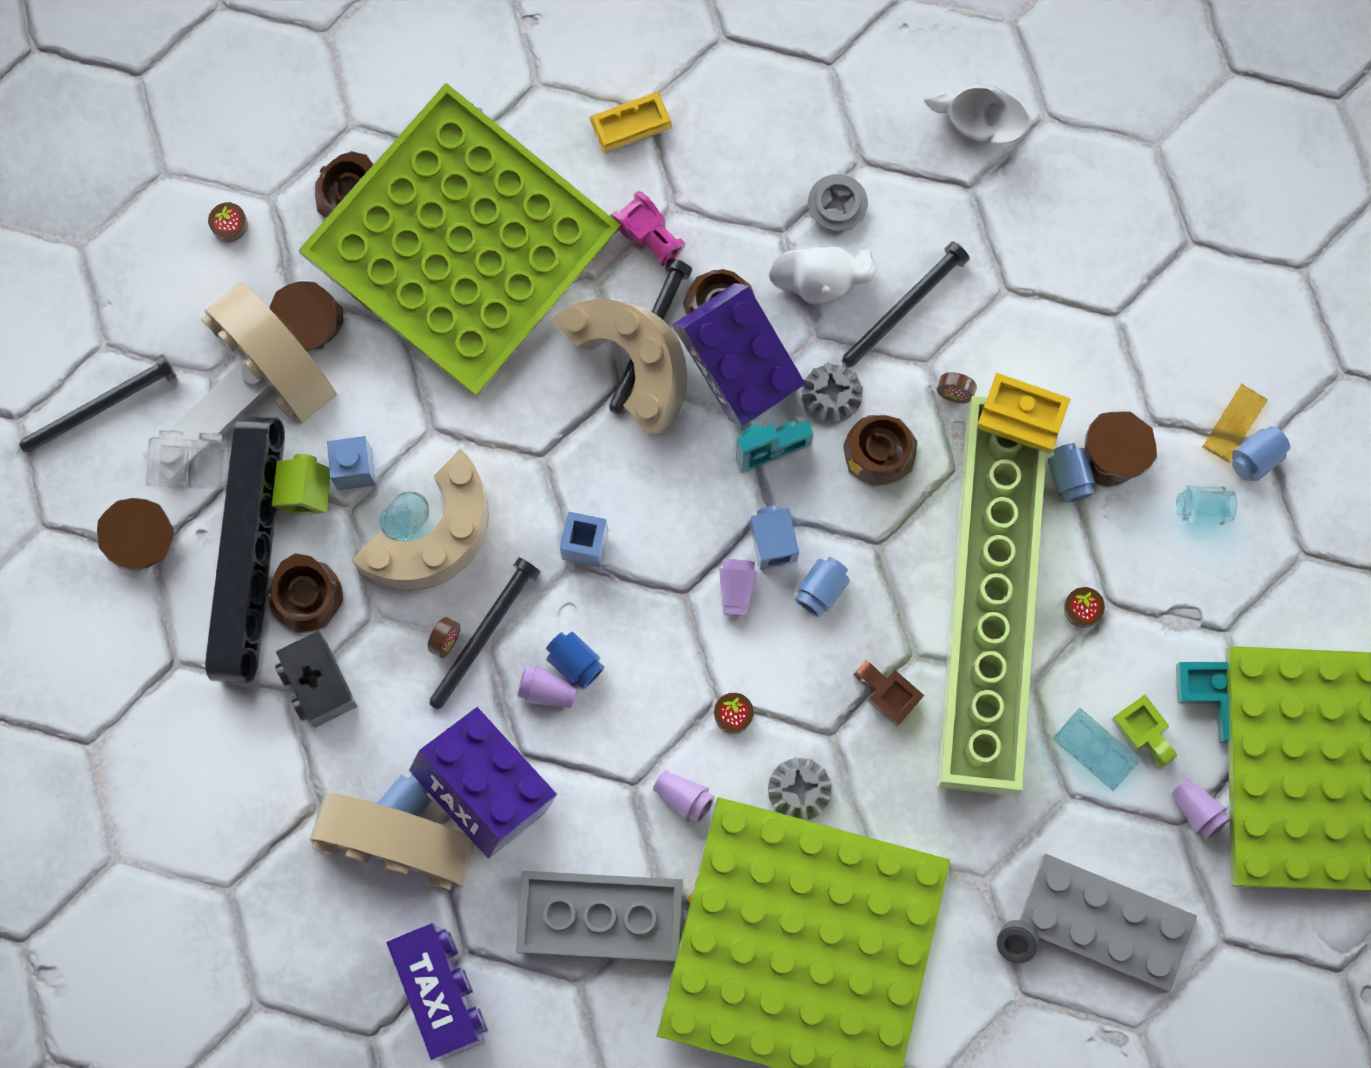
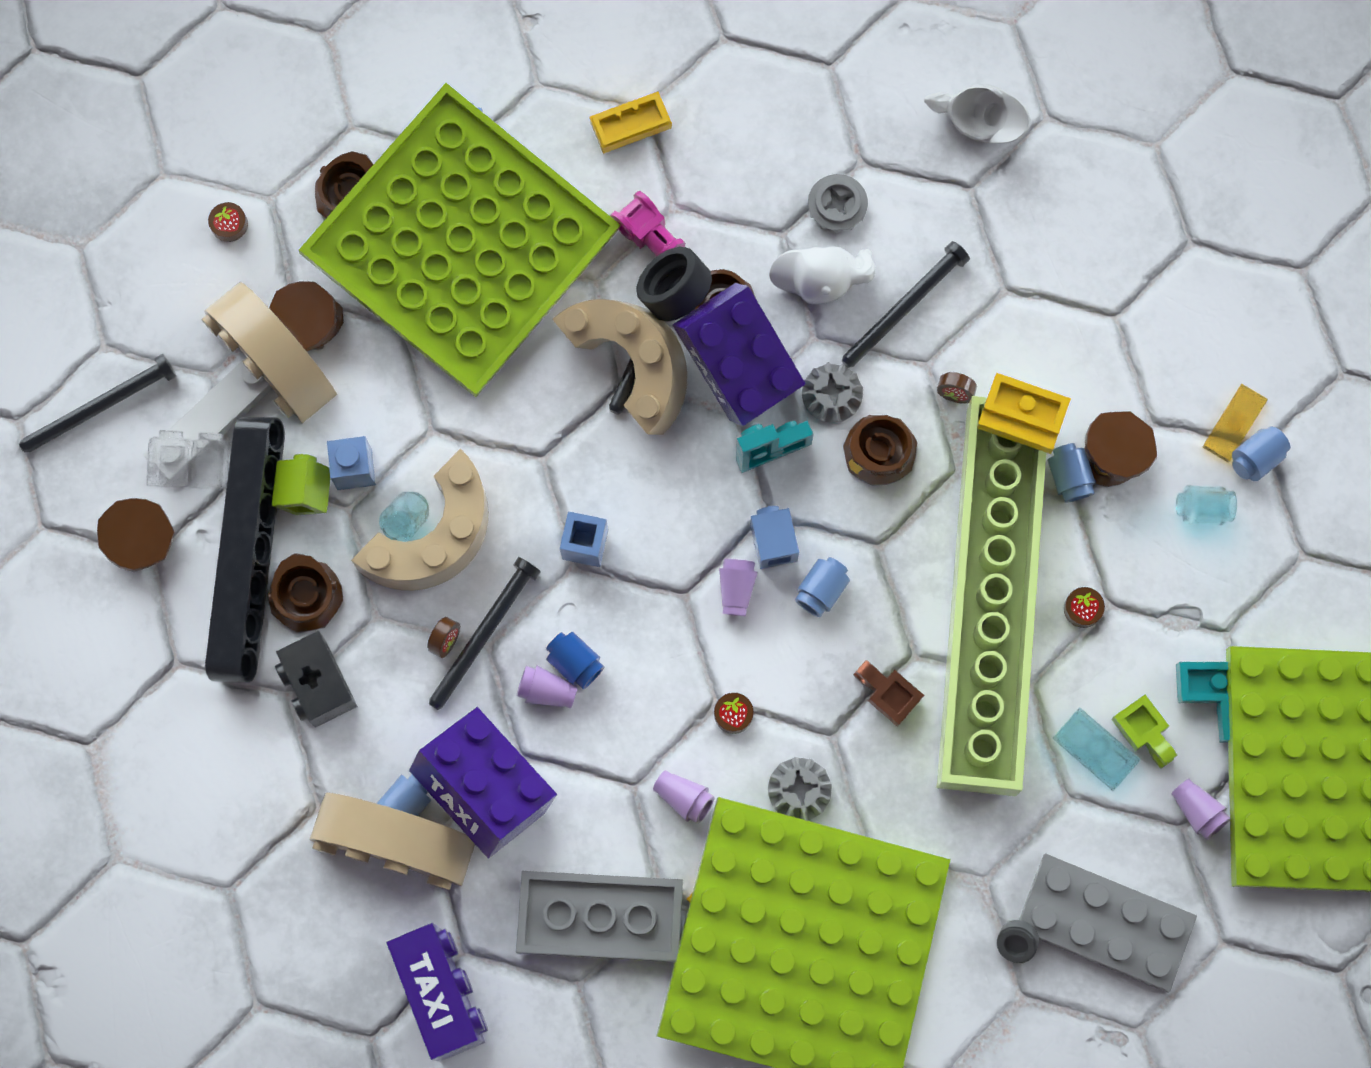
(685, 294): none -> black tyre

